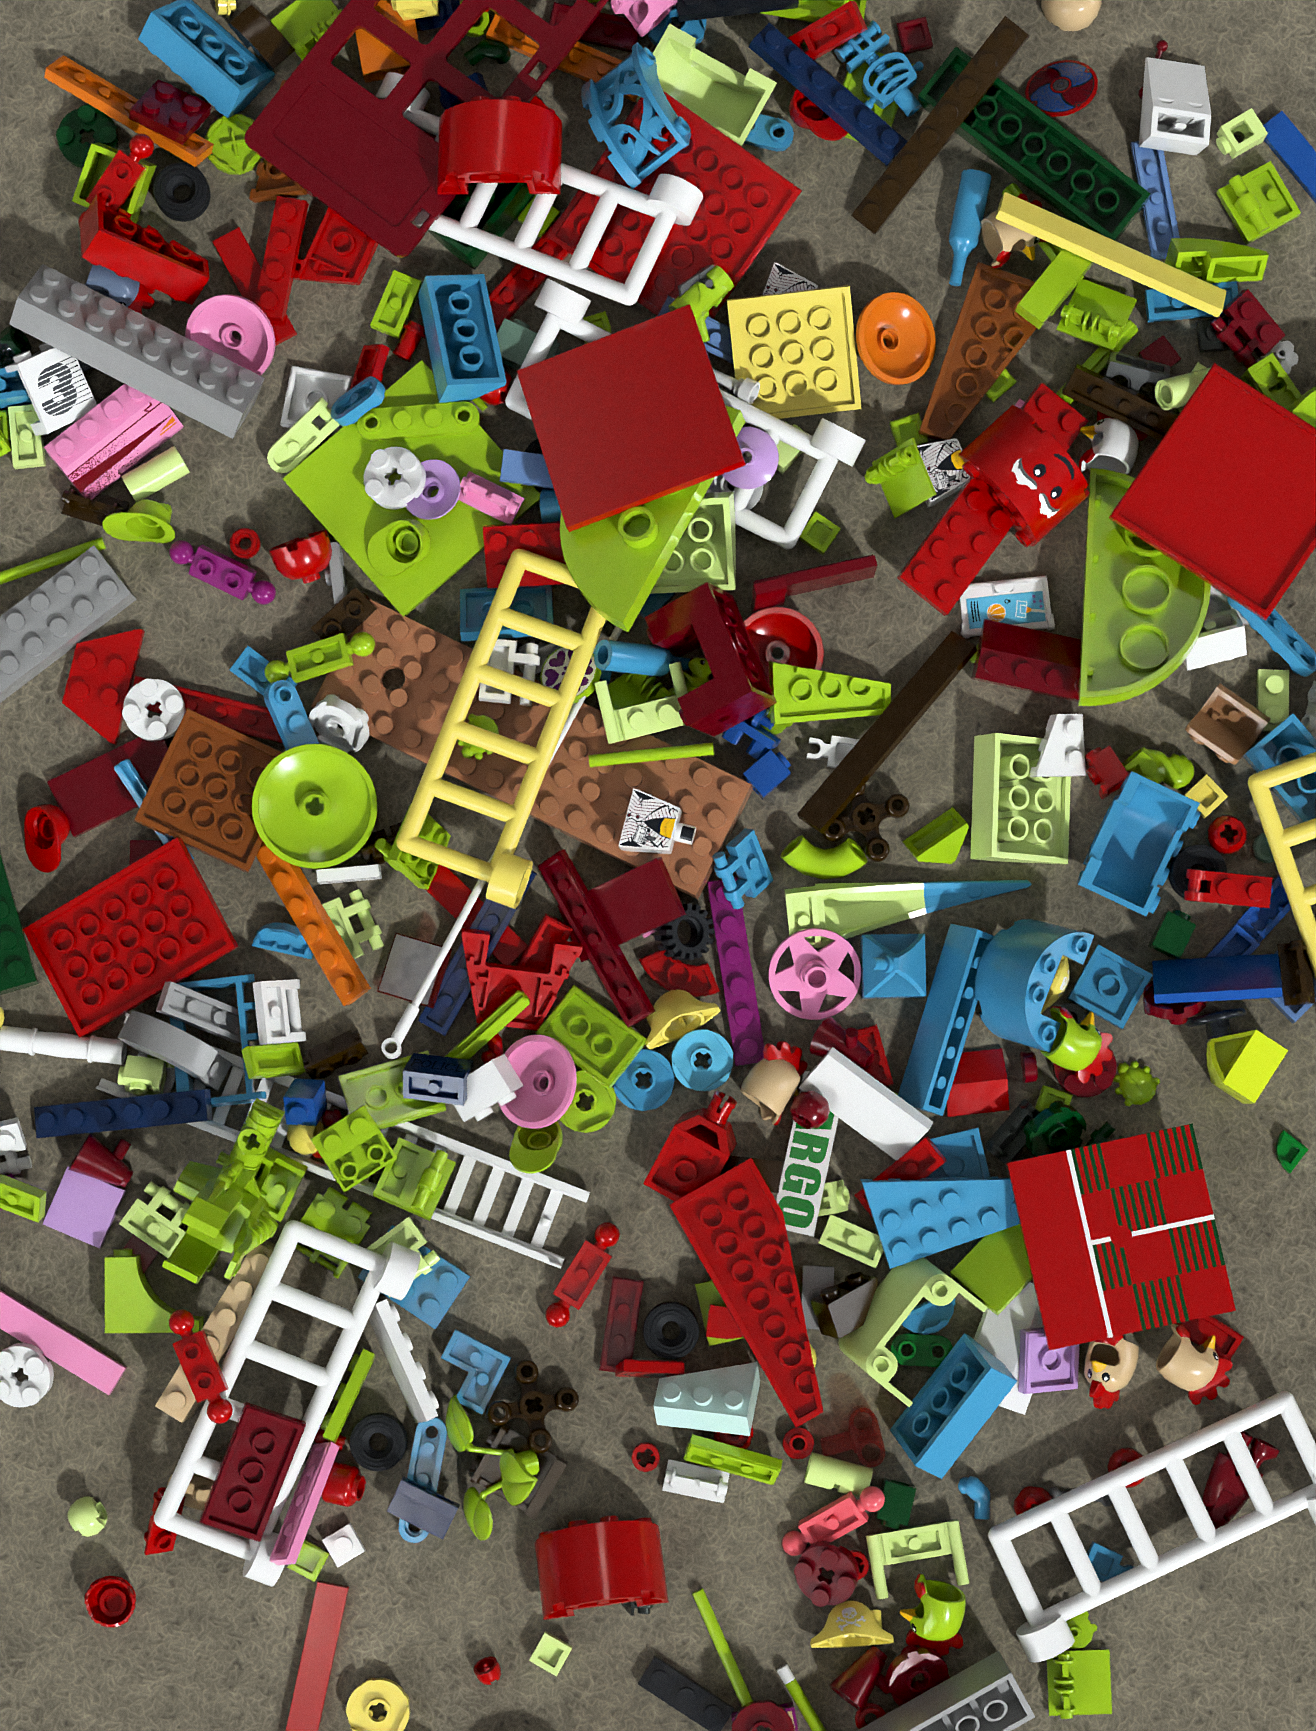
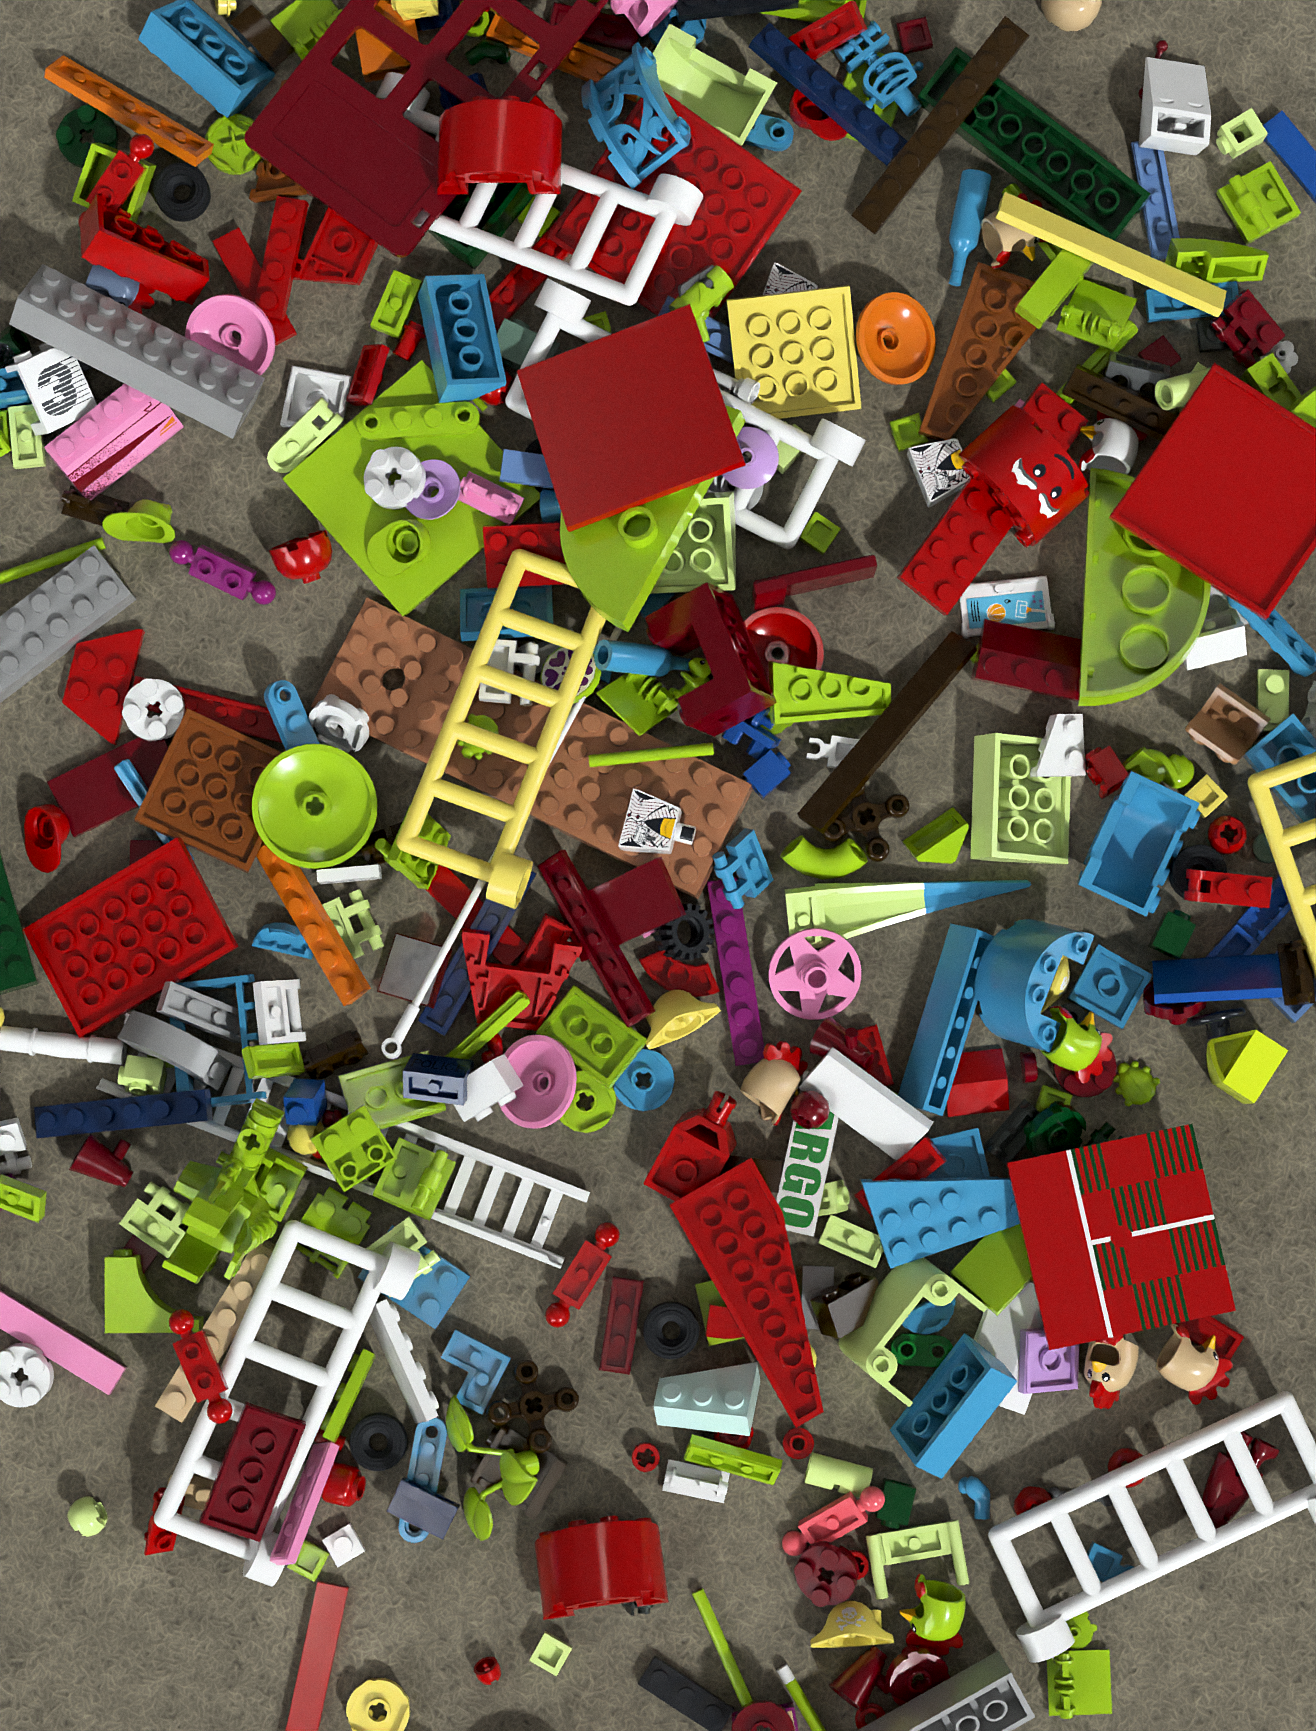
(84, 1207): lavender tile -> none
(110, 1601): red hair -> none
(155, 474): yellowish green pin -> none
(170, 111): dark red plate -> none
(238, 536): red plate -> none
(251, 668): dark azure plate -> none
(320, 657): lime plate -> none
(335, 573): light grey plate -> none
(345, 615): dark brown hinge -> none
(358, 401): dark azure plate -> none
(535, 1148): lime cap -> none
(642, 717): yellowish green plate -> none
(649, 1368): red tile -> none
(719, 1062): medium azure plate -> none
(856, 1438): clear red beam -> none
(893, 966): dark azure piece -> none
(902, 478): lime hinge -> none
(1062, 87): shield -> none
(1289, 1151): green tile -> none

